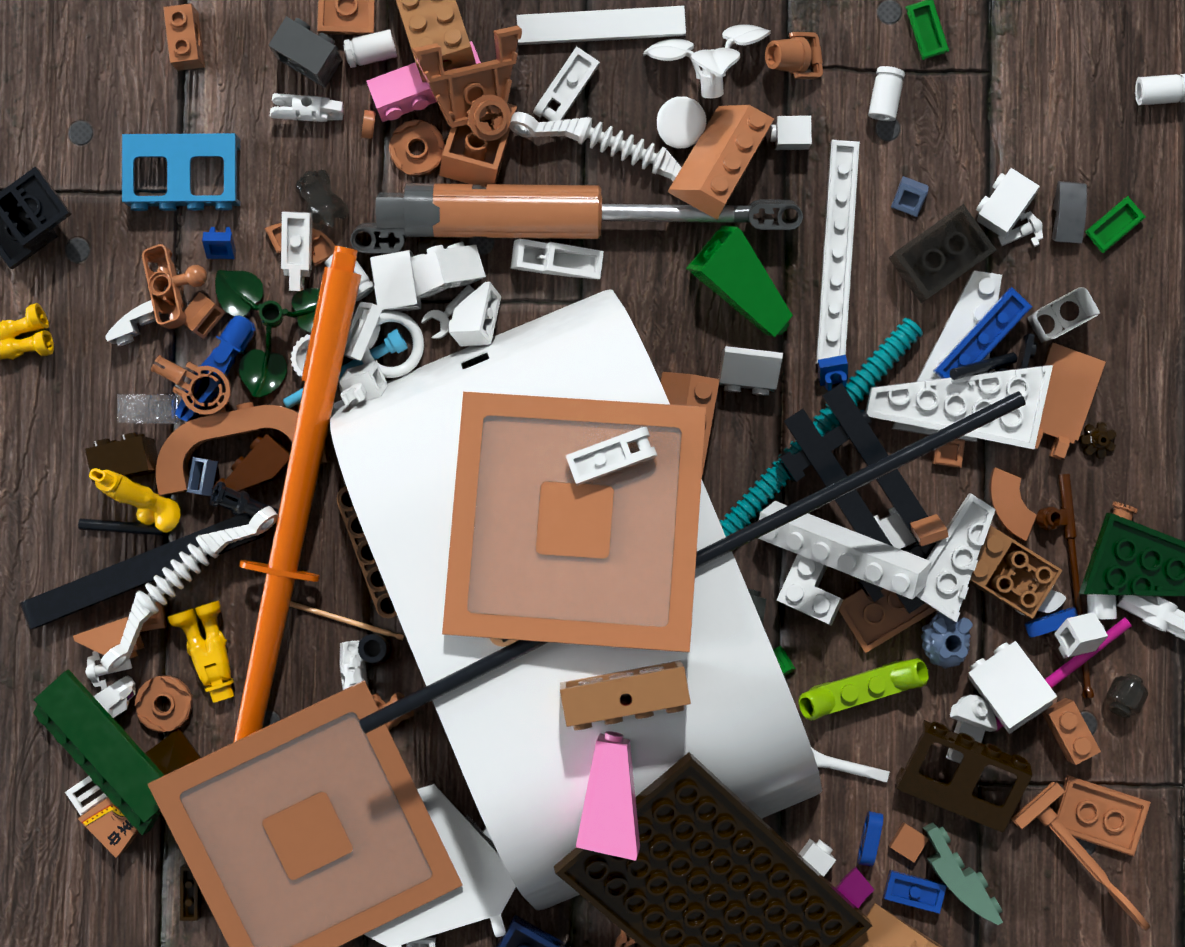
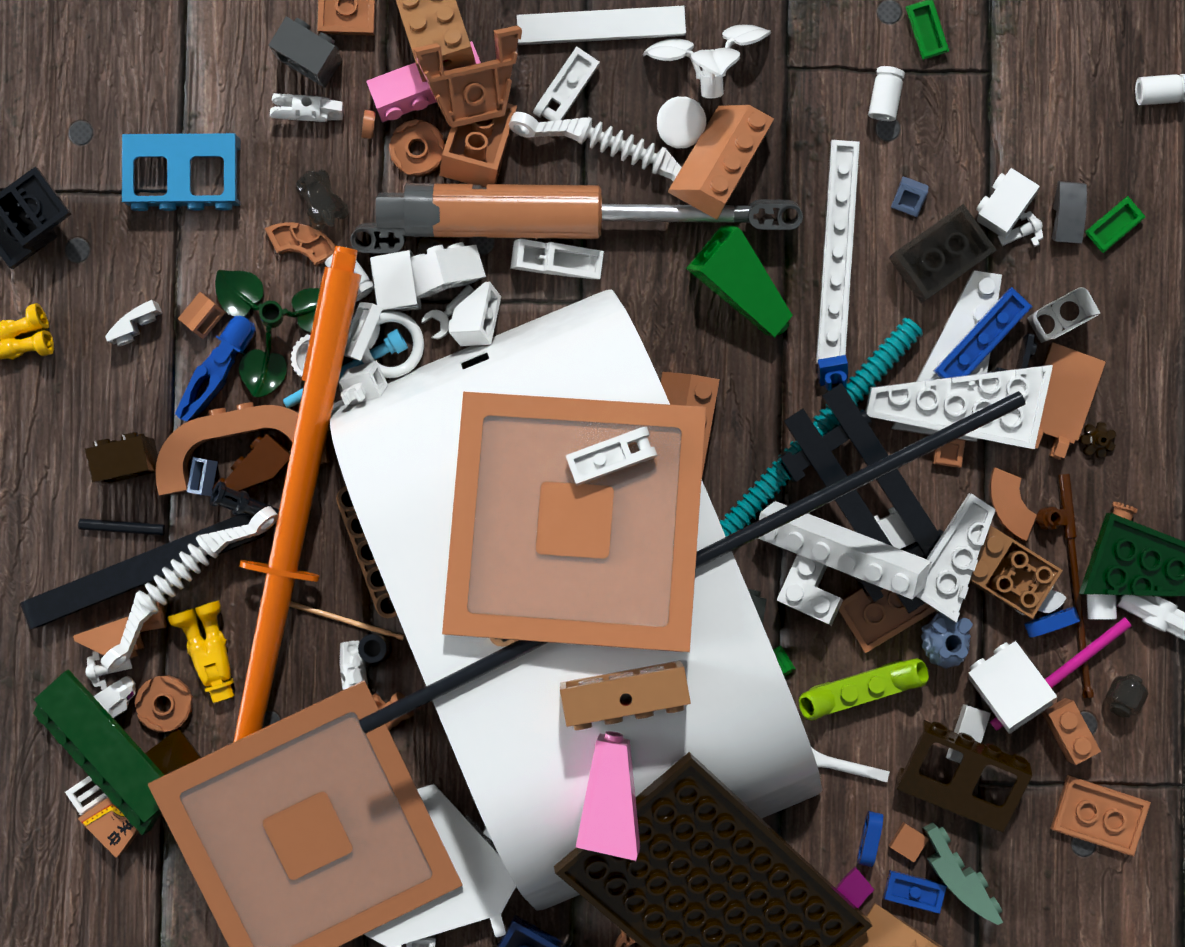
(147, 408): clear slope -> none
(150, 505): yellow piece -> none
(171, 299): nougat piece -> none
(178, 374): nougat pin -> none
(184, 37): nougat brick -> none
(189, 896): dark brown piece -> none
(219, 244): blue tile -> none
(296, 248): white hinge -> none
(370, 48): white piece -> none
(499, 124): nougat gear -> none
(749, 370): white slope -> none
(791, 133): white brick -> none
(795, 55): nougat piece -> none
(818, 856): white brick -> none
(929, 530): nougat tile -> none
(974, 711): white plate -> none
(984, 365): black bar -> none
(1040, 808): nougat piece -> none
(1080, 635): white brick -> none

